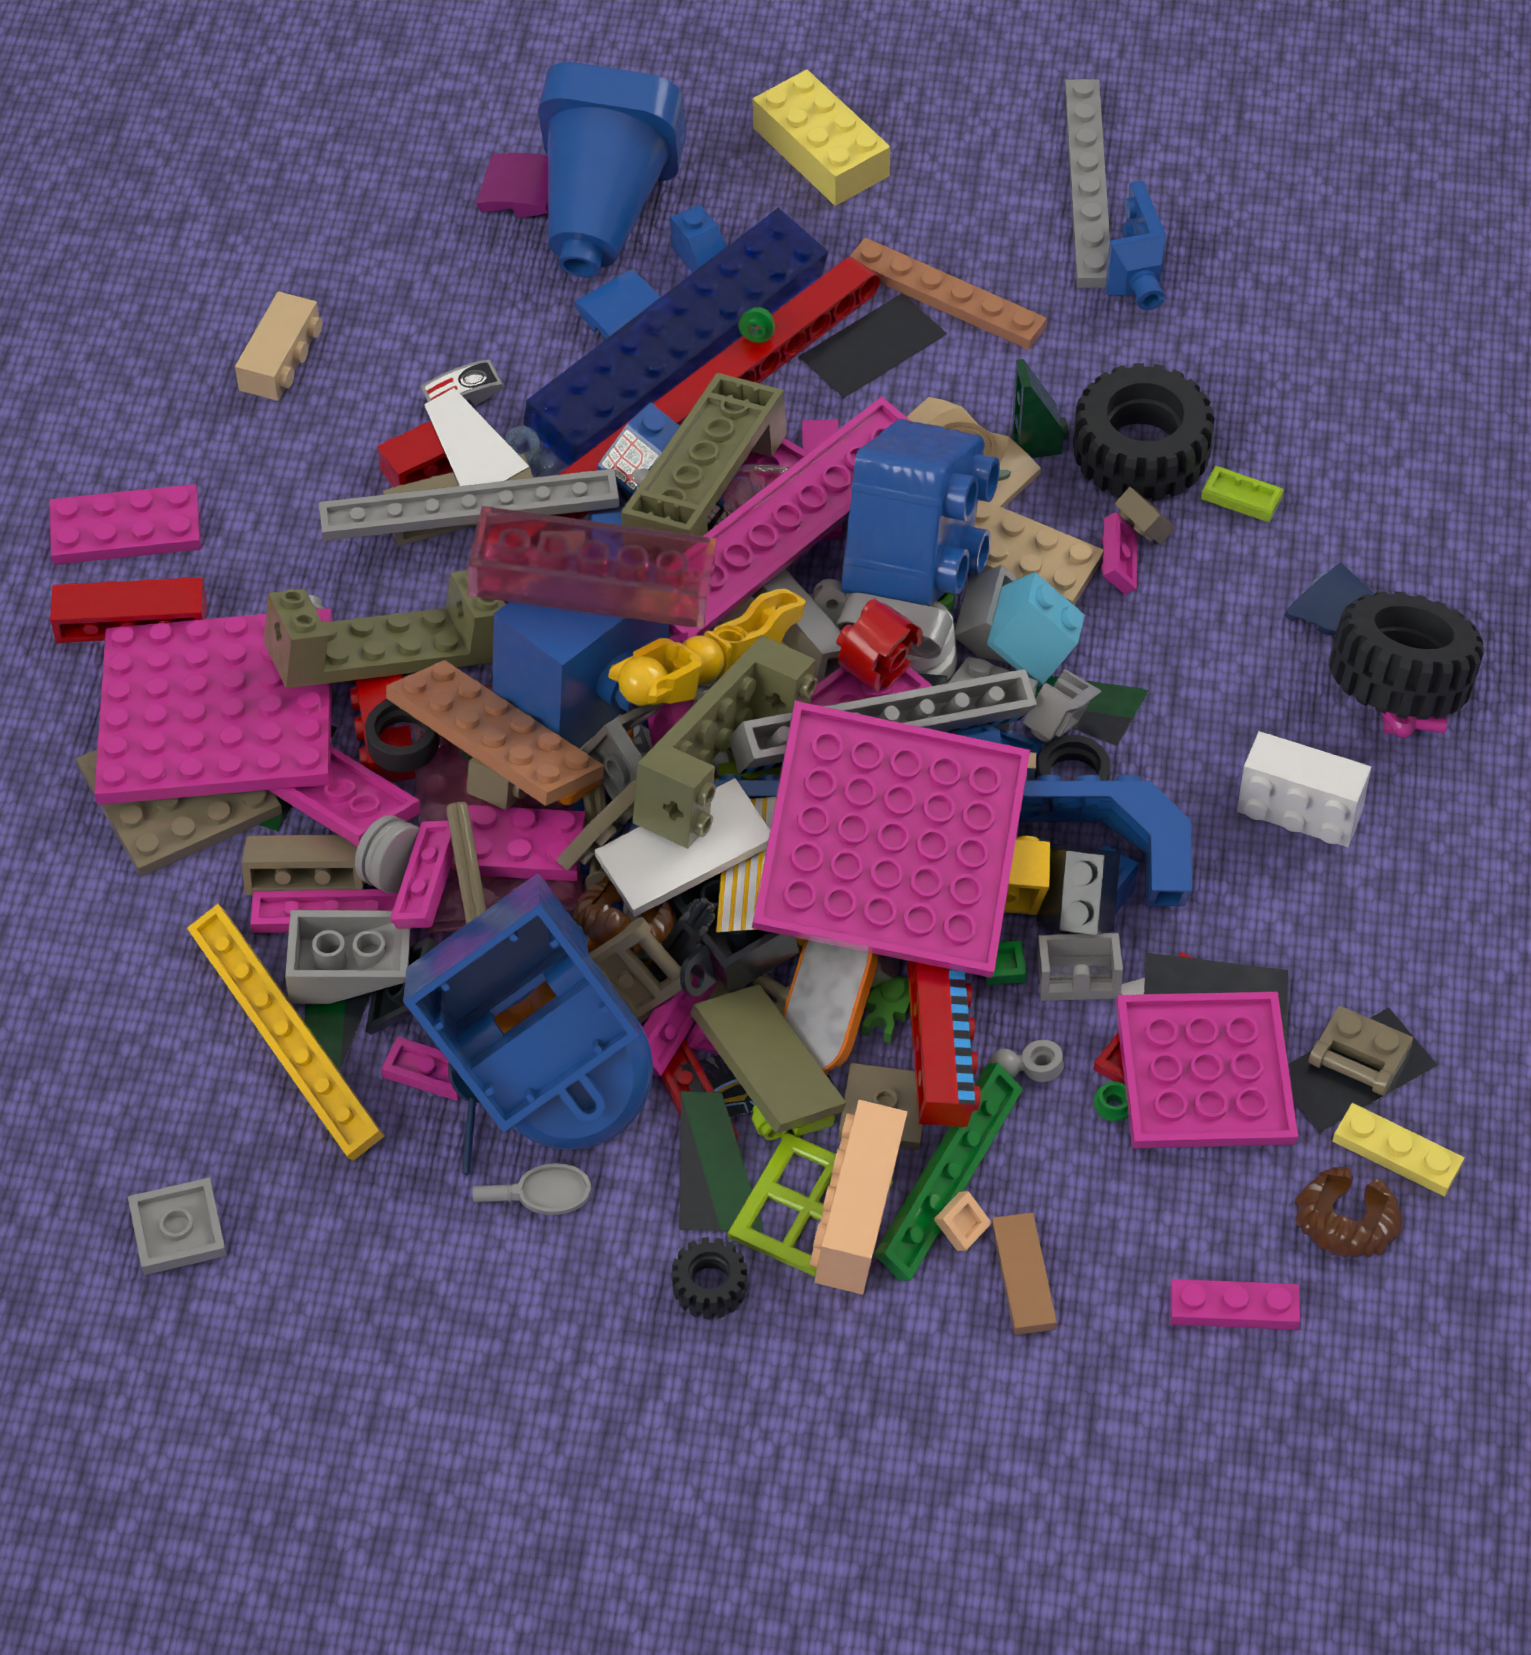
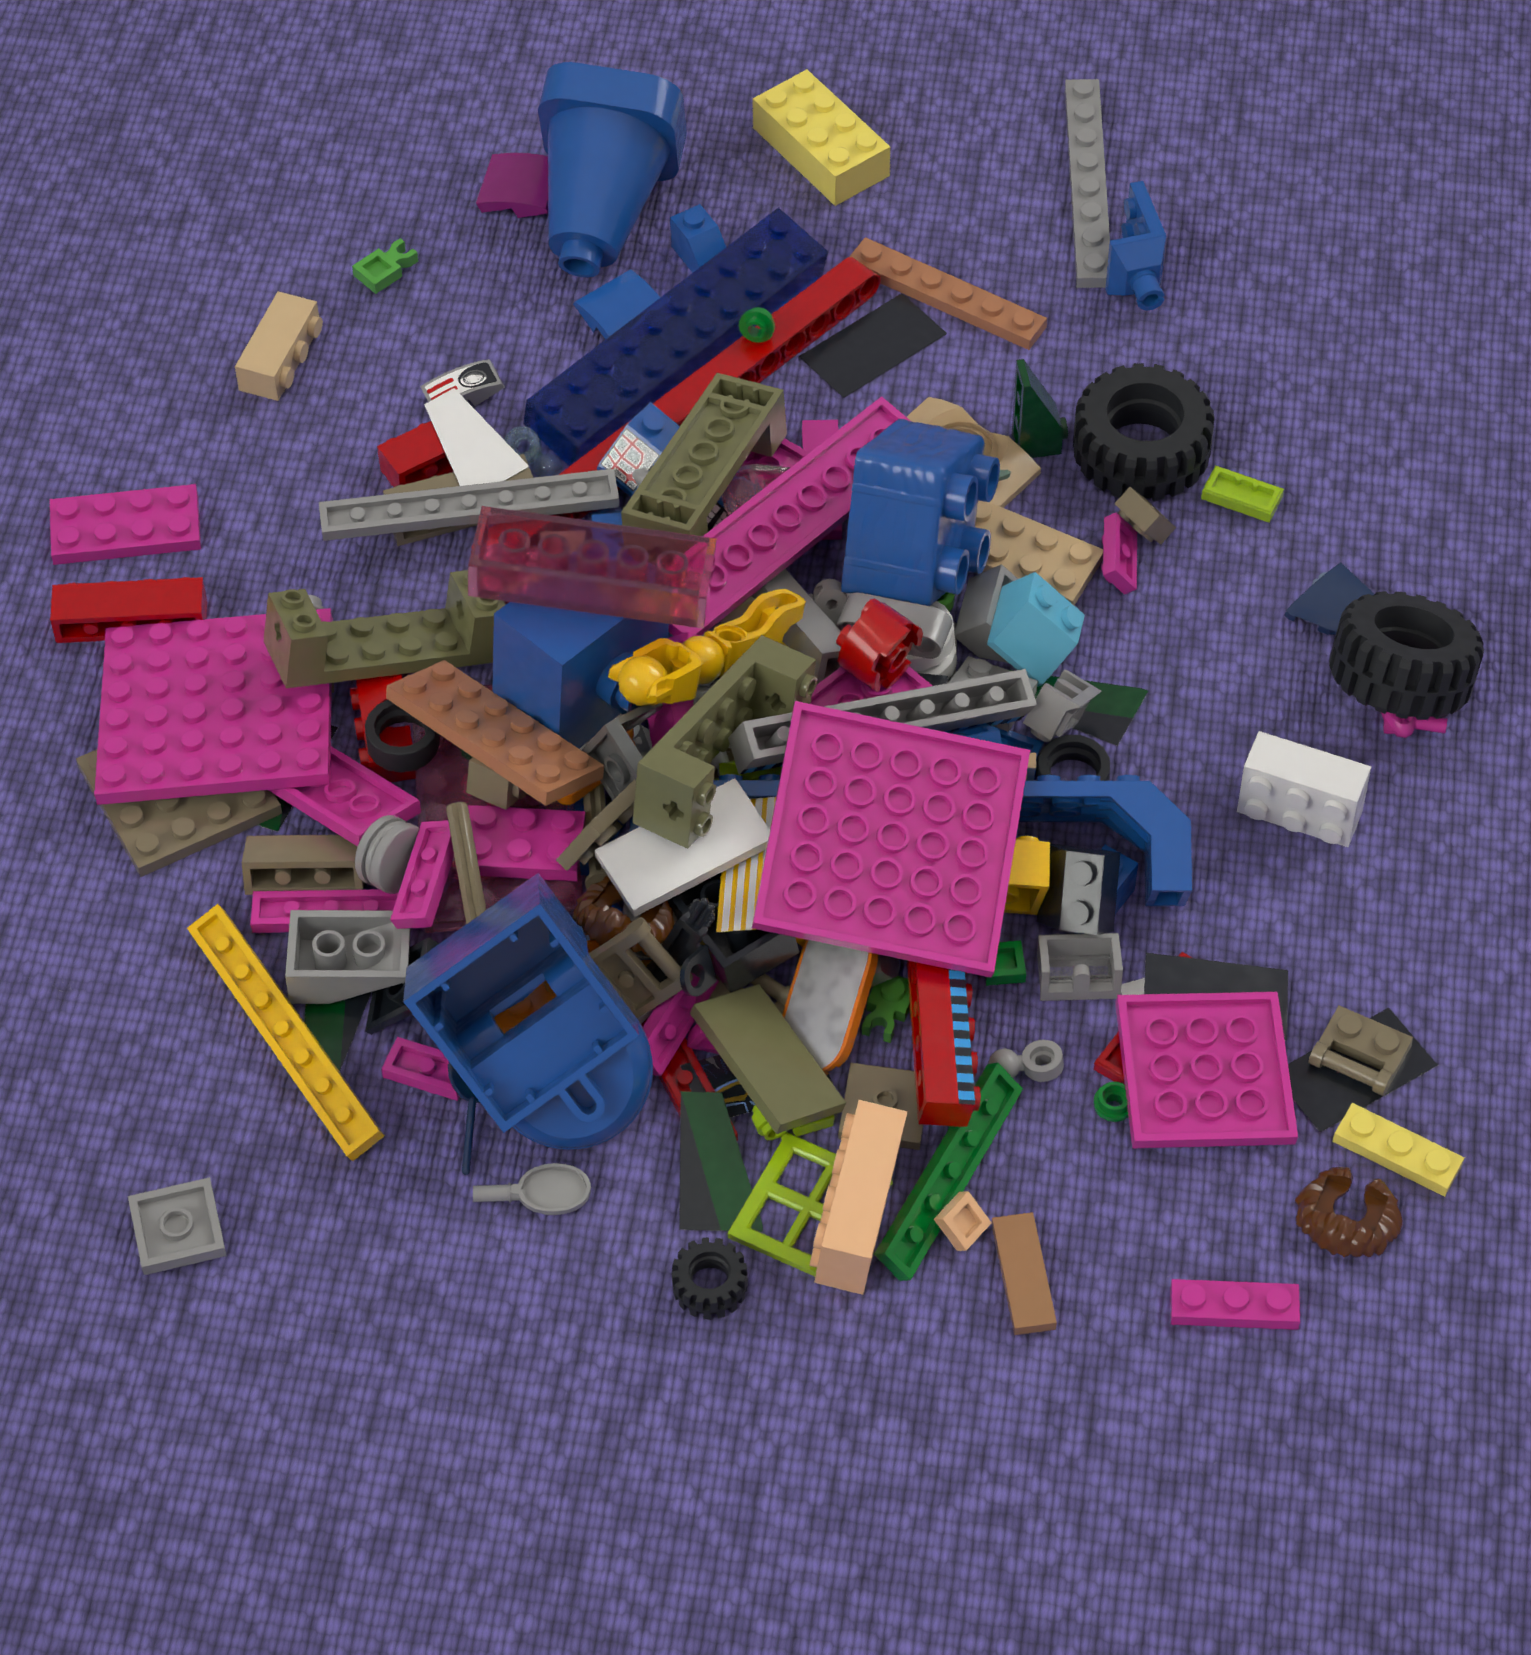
(382, 268): none -> bright green plate

